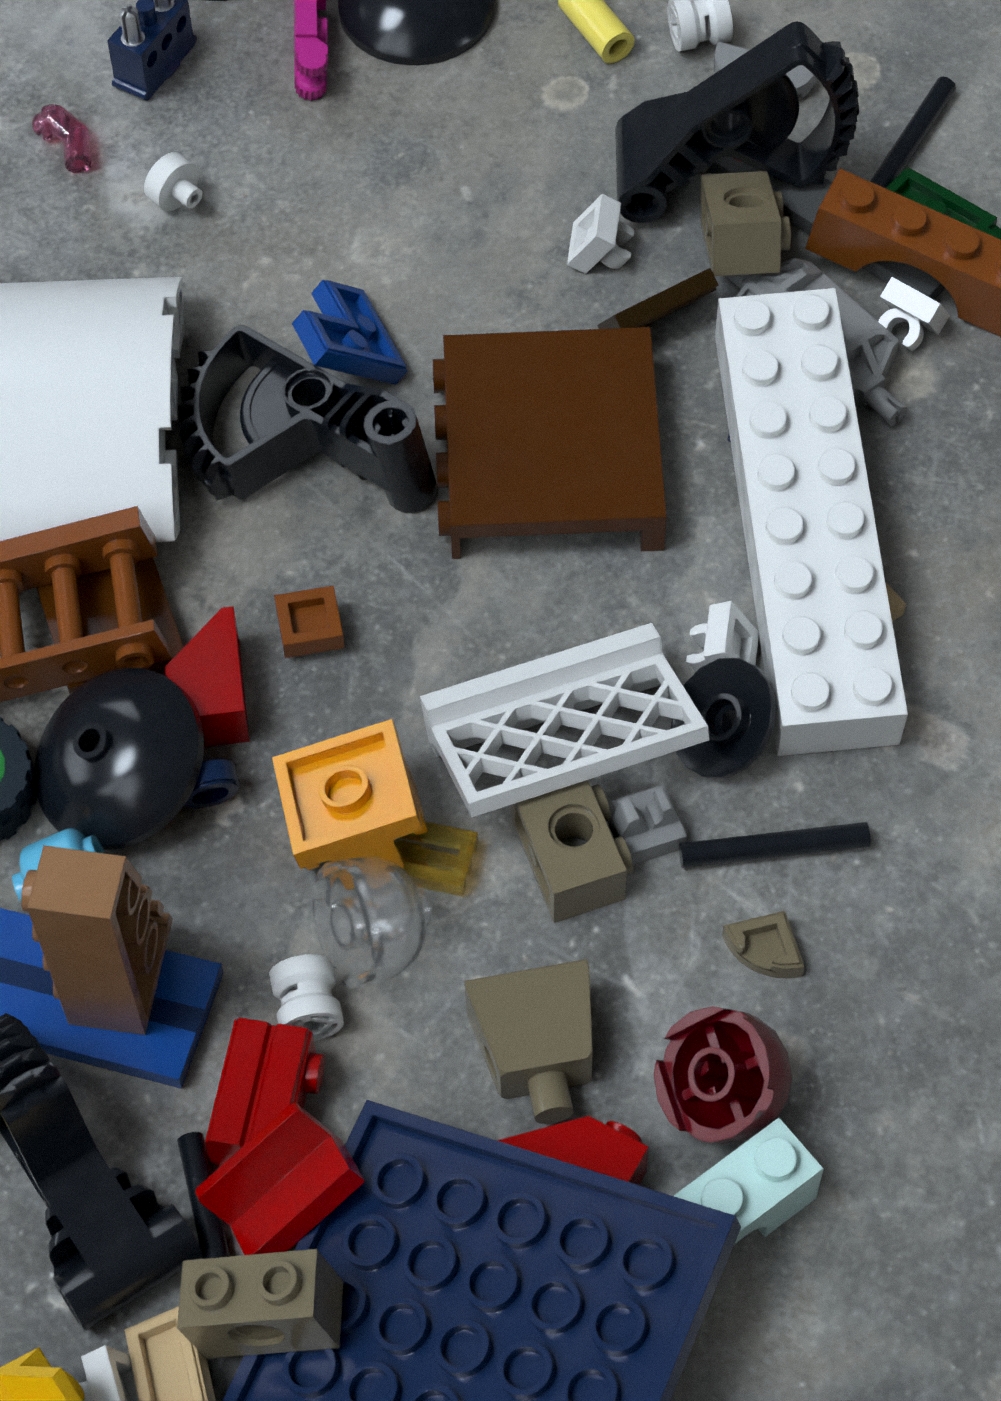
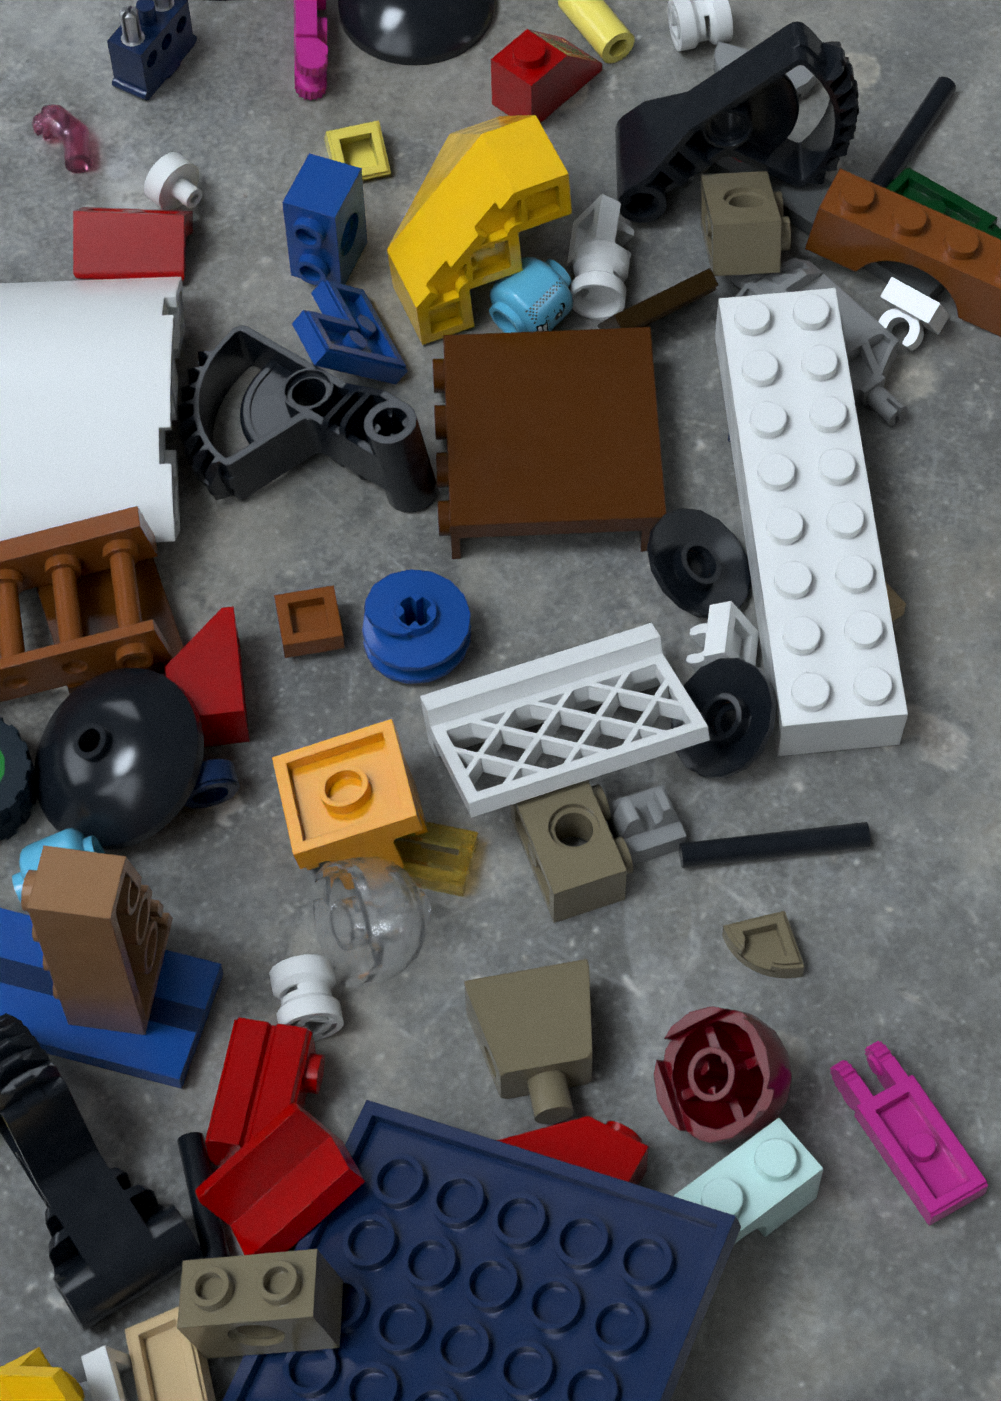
(130, 243): none -> red panel
(325, 220): none -> blue brick
(360, 147): none -> light yellow slope
(415, 626): none -> blue piece
(469, 217): none -> yellow panel
(532, 298): none -> medium azure head
(539, 74): none -> red slope
(599, 279): none -> white wheel
(697, 561): none -> black dish
(911, 1136): none -> dark pink hinge

